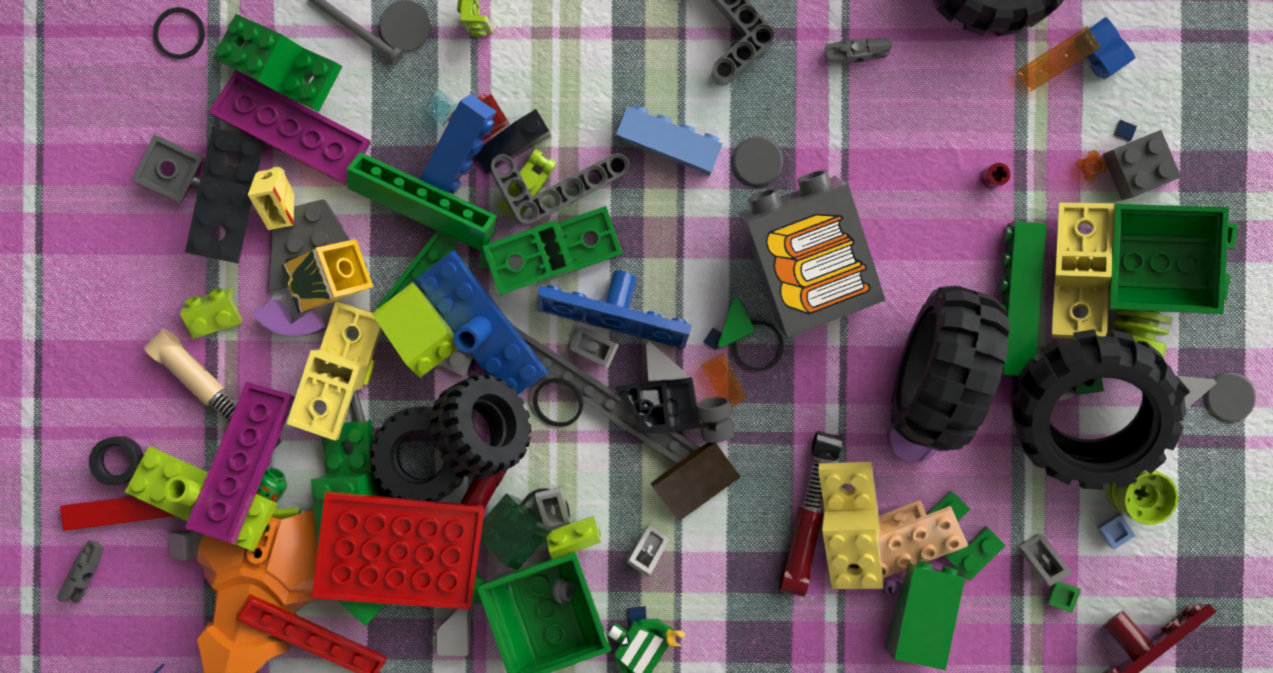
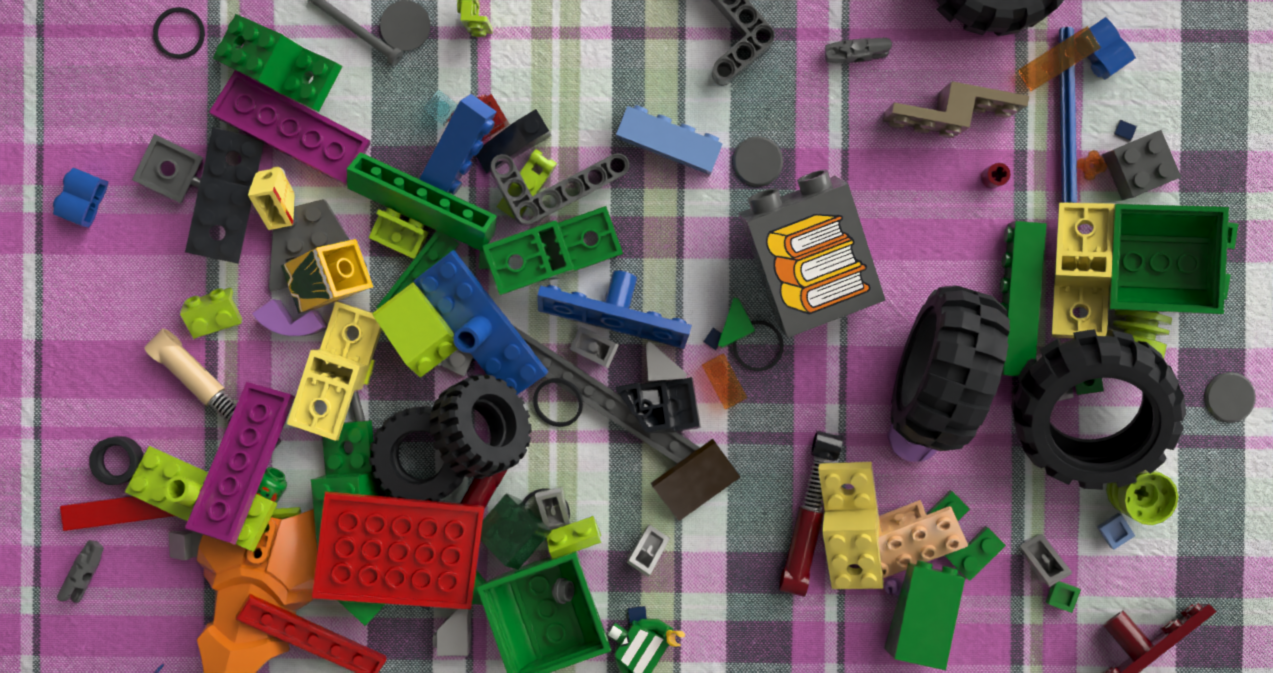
(80, 197): none -> blue brick
(398, 234): none -> lime bracket
(715, 424): dark grey wheel -> none
(955, 109): none -> dark tan bracket
(1068, 128): none -> blue axle
(1194, 388): light grey slope -> none

